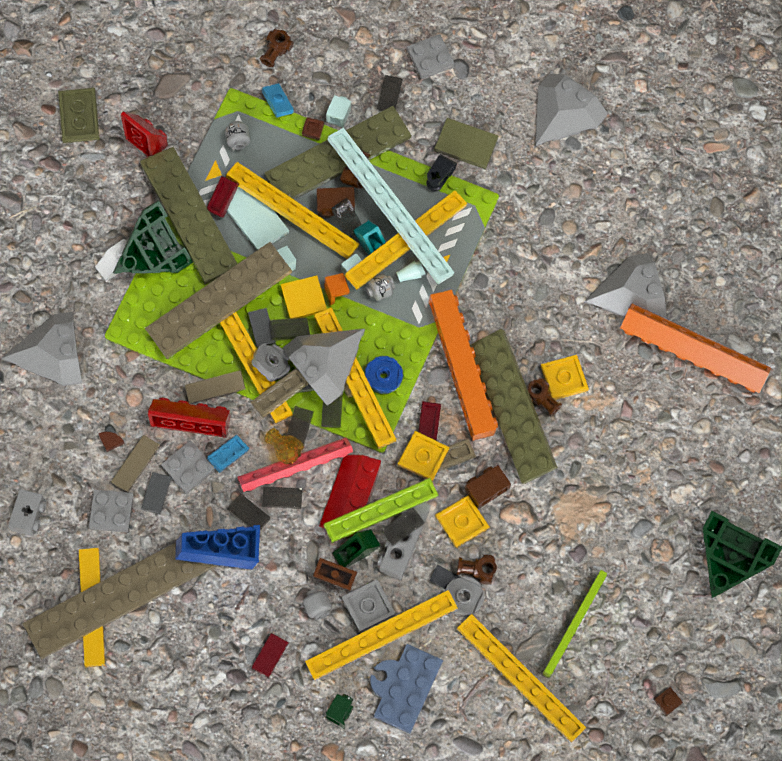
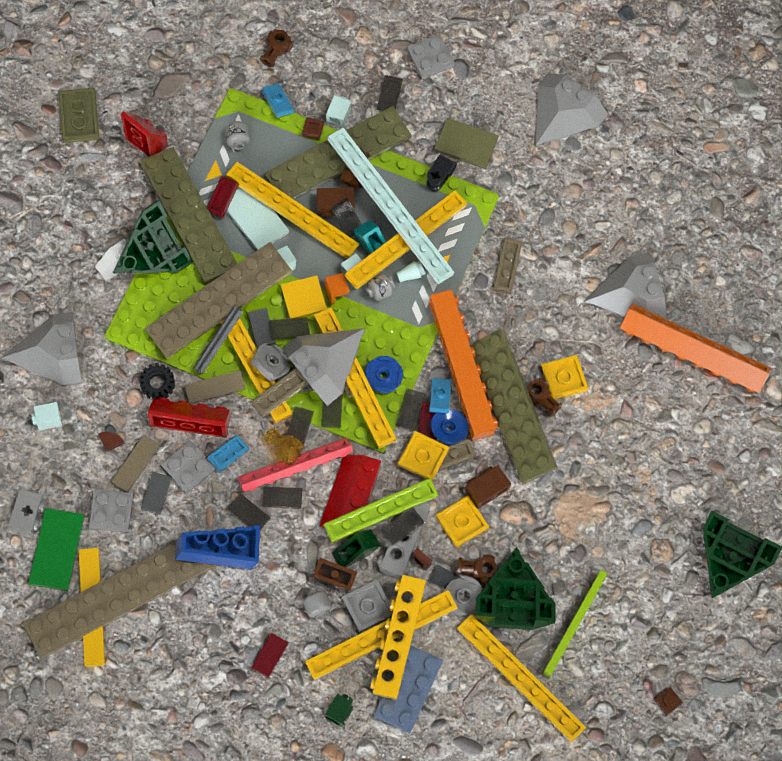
(47, 416): none -> light aqua brick
(56, 549): none -> green tile
(153, 371): none -> black tyre
(218, 340): none -> dark grey axle
(391, 688): none -> yellow brick
(410, 409): none -> clear smoke tile
(422, 559): none -> copper tile
(440, 395): none -> dark azure plate
(455, 422): none -> blue dish
(507, 266): none -> dark tan tile
(515, 598): none -> dark green wedge

